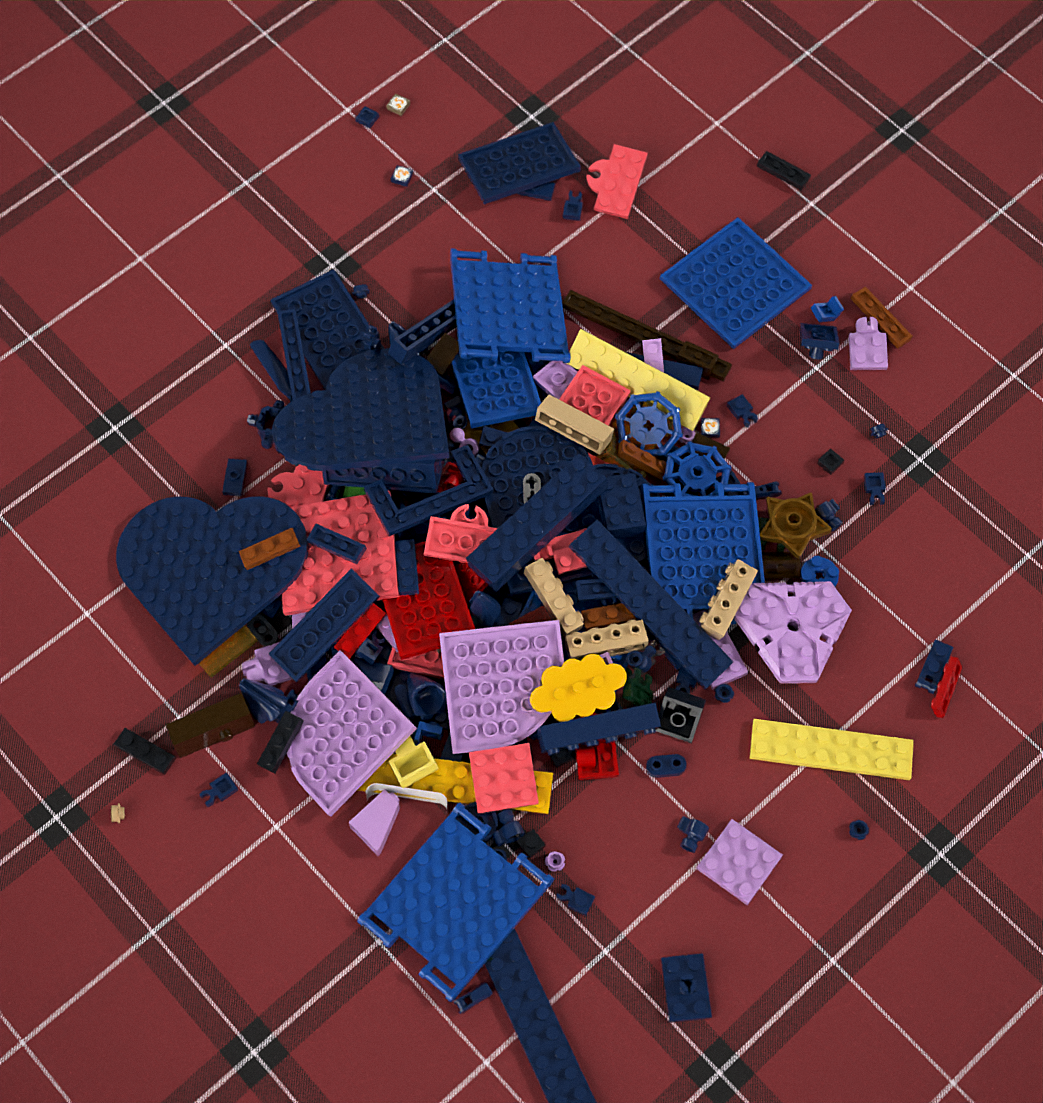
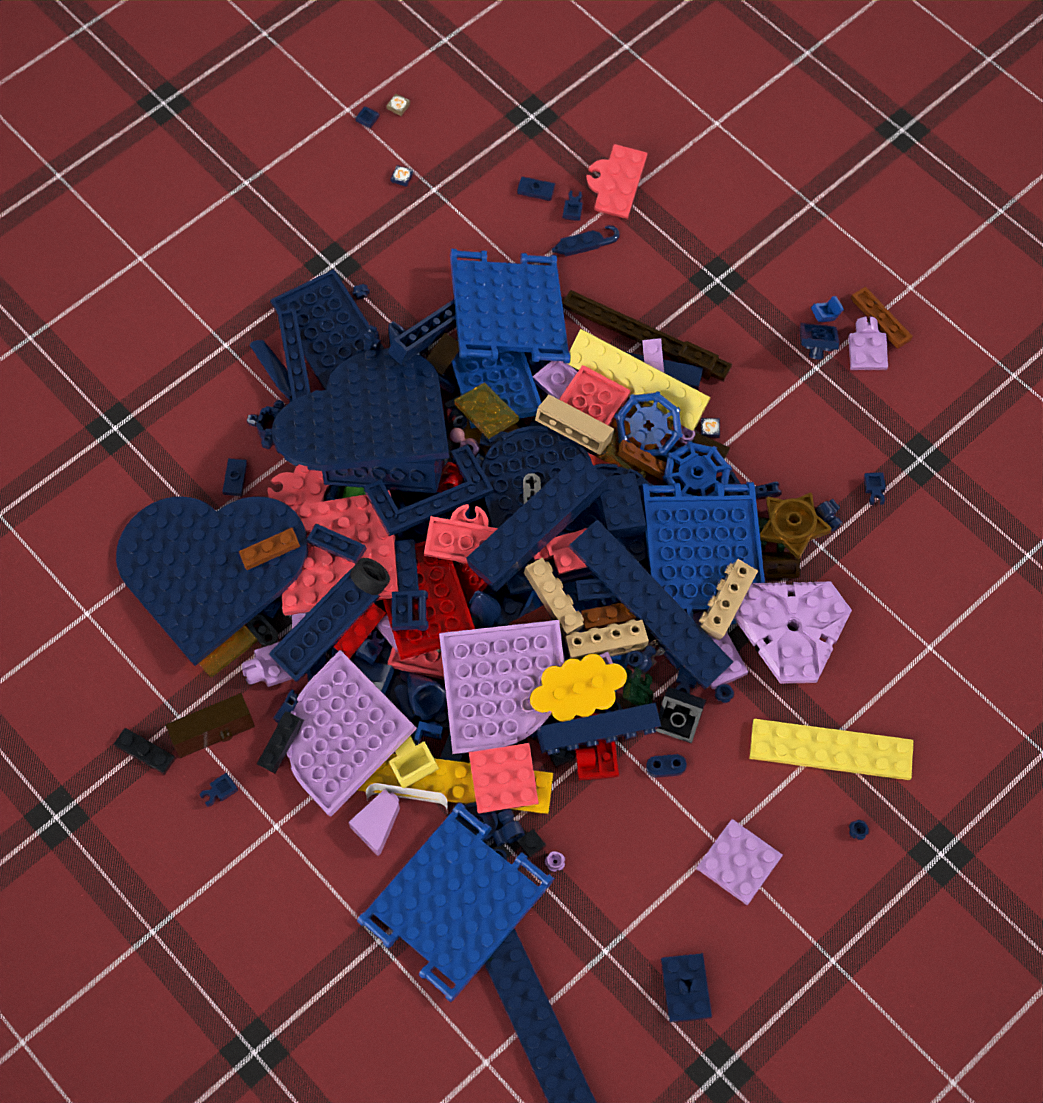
(117, 813): tan plate -> none
(262, 700): dark blue hat -> none
(361, 576): none -> black tyre
(403, 610): none -> dark blue plate
(476, 995): dark blue bar -> none
(486, 410): none -> clear yellow plate
(519, 162): dark blue plate -> none
(578, 900): dark blue plate -> none
(585, 242): none -> dark blue plate
(695, 833): dark blue piece -> none
(735, 282): blue plate -> none
(742, 408): dark blue plate -> none
(783, 170): black plate -> none
(822, 565): blue plate -> none
(830, 461): black plate -> none
(879, 430): dark blue plate -> none
(934, 666): dark blue plate -> none
(946, 687): red plate -> none

